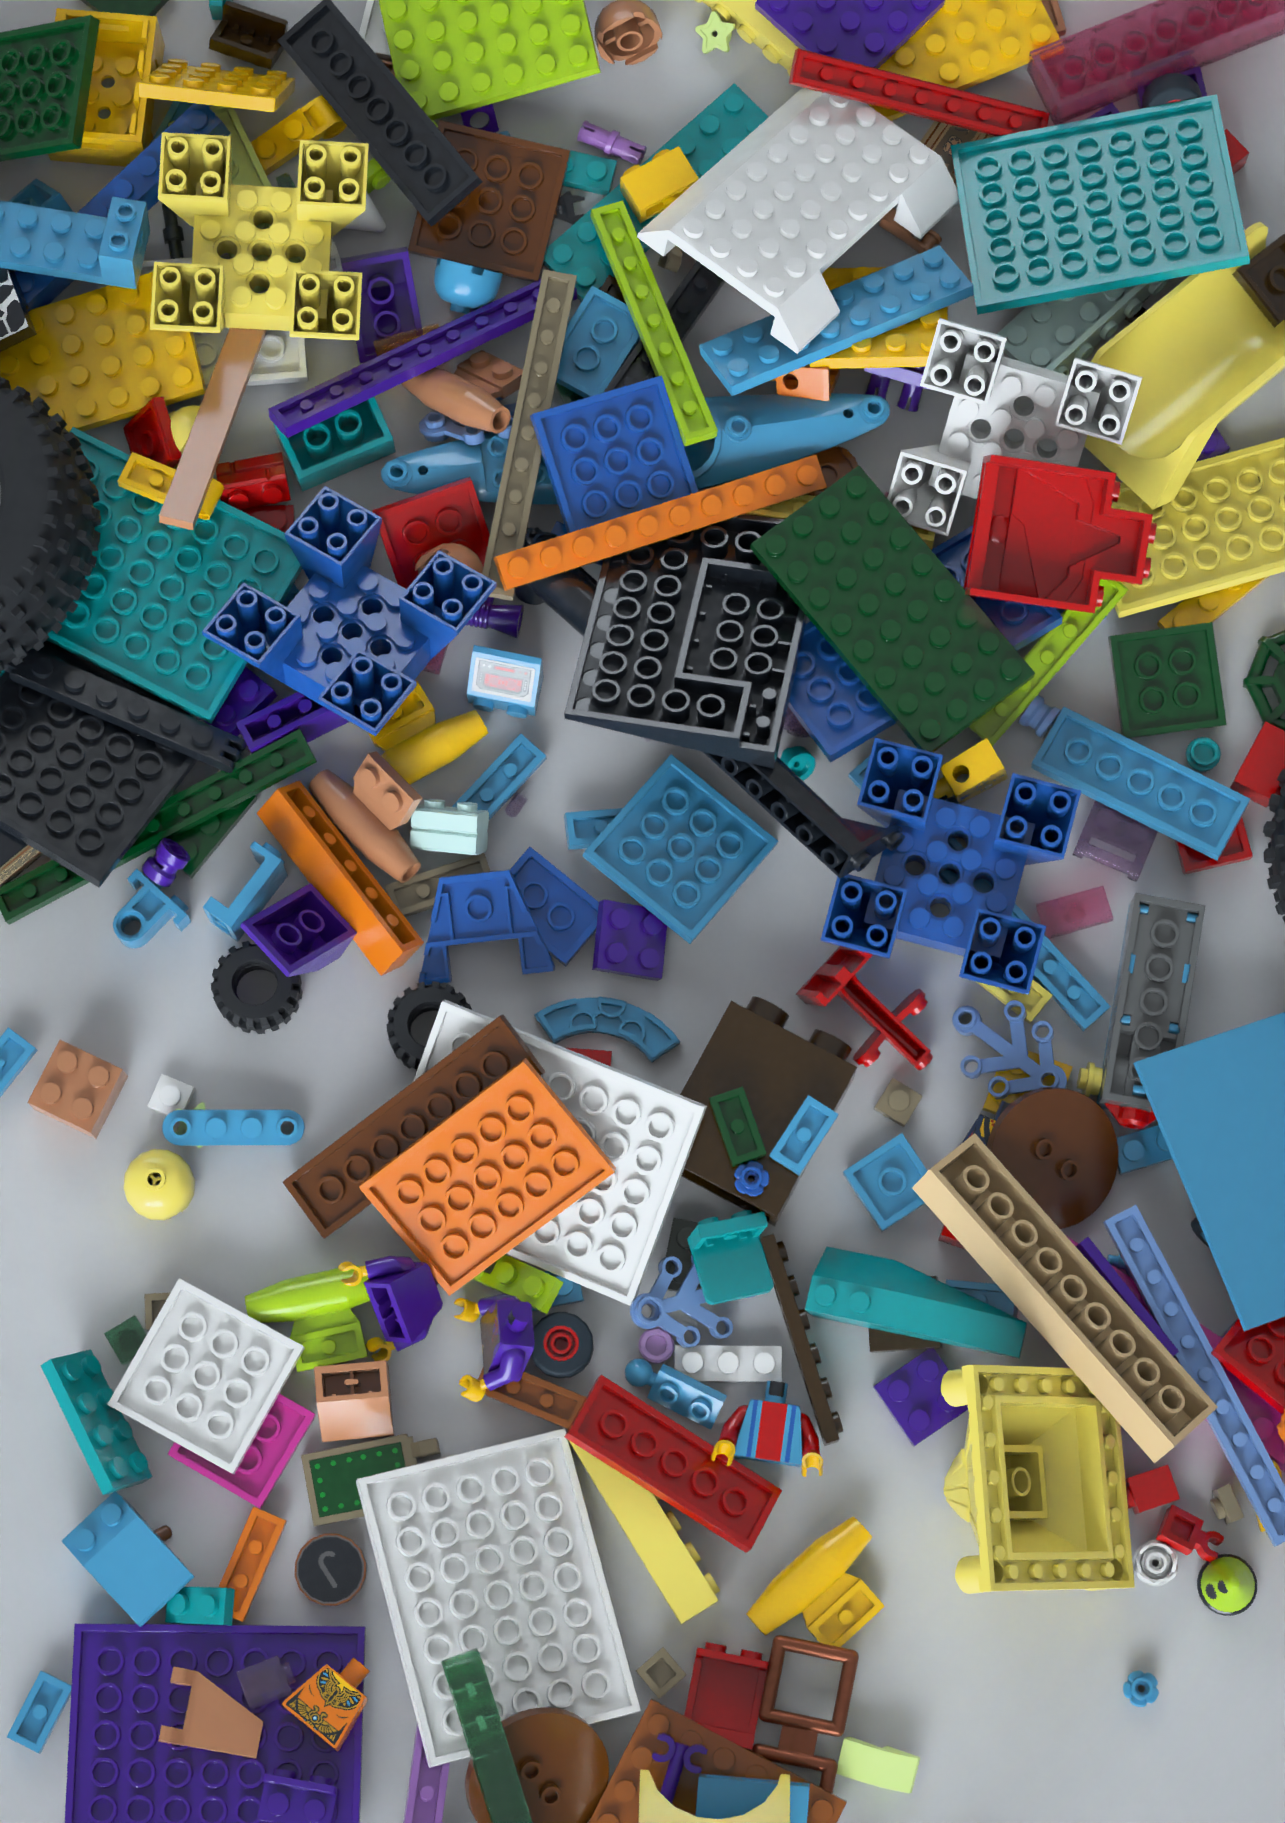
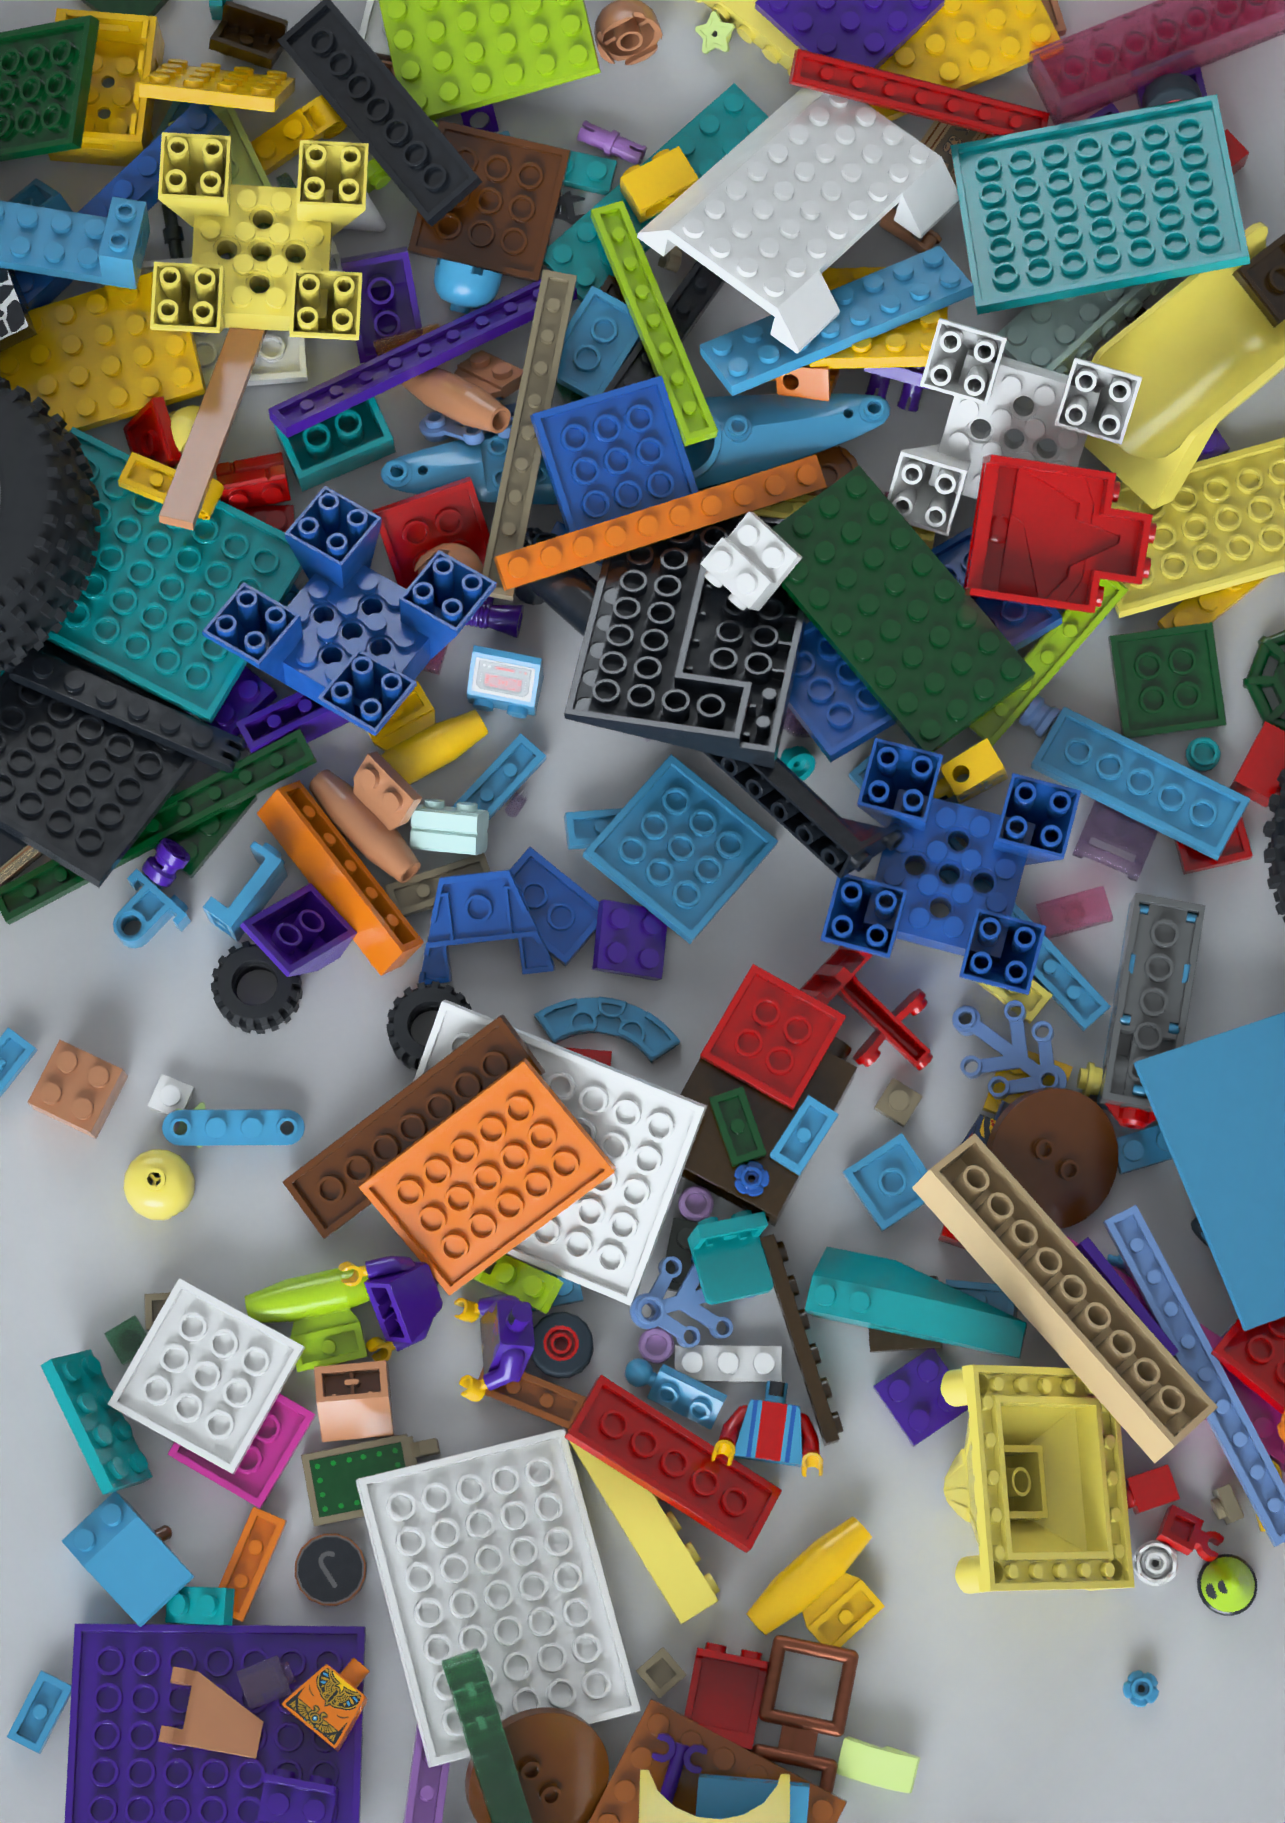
(695, 1203): none -> lavender tile
(750, 563): none -> white plate
(772, 1036): none -> red plate

